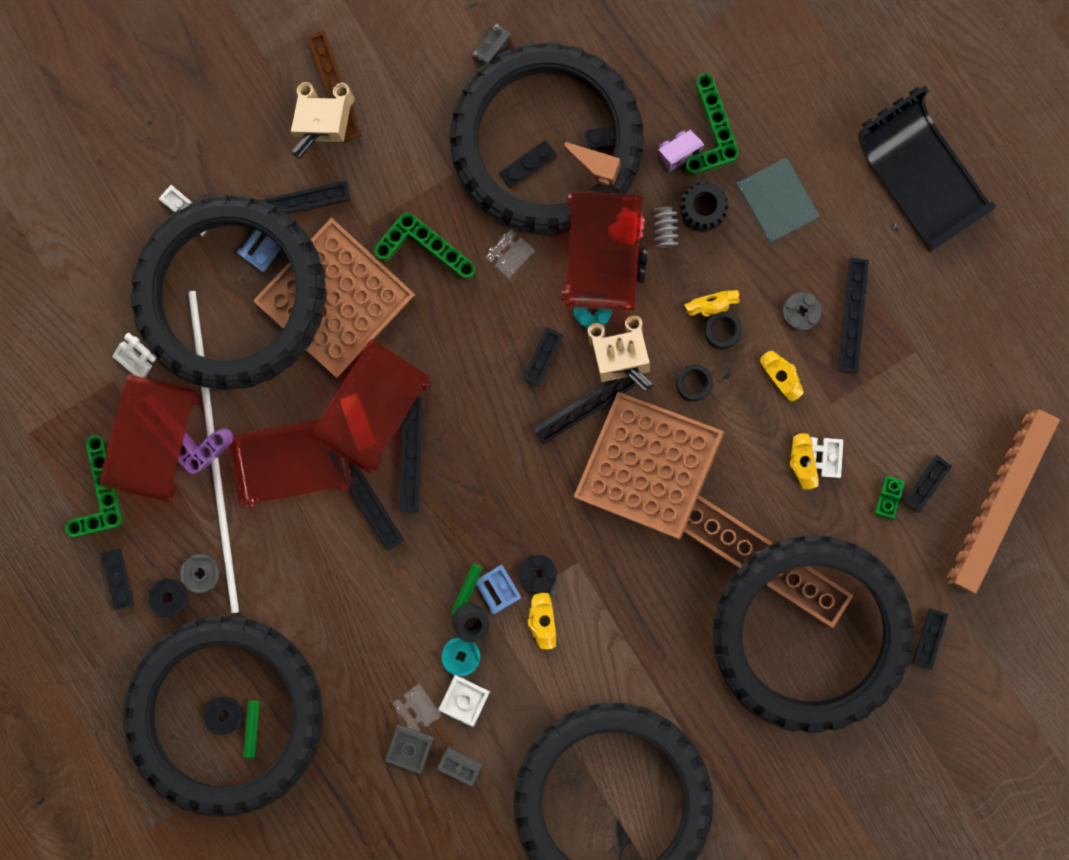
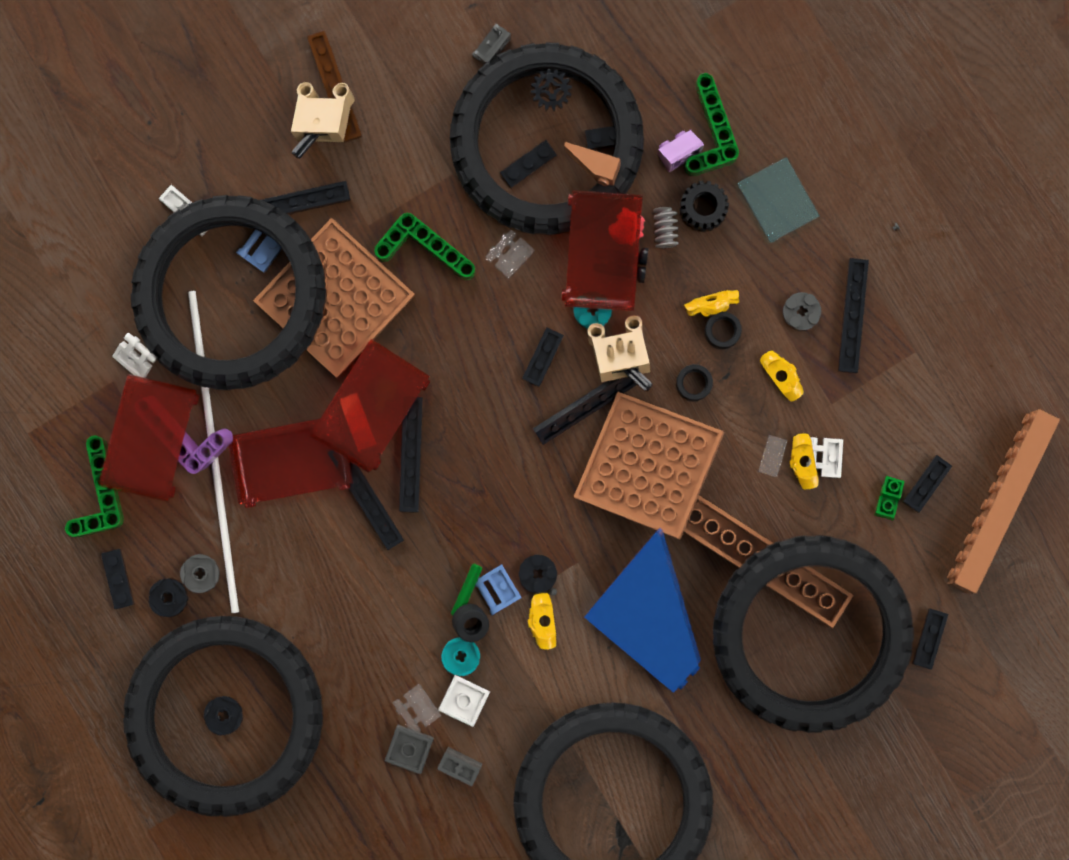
(251, 729): green axle -> none
(544, 91): none -> black gear
(648, 616): none -> blue slope
(772, 456): none -> clear tile
(922, 171): black panel -> none

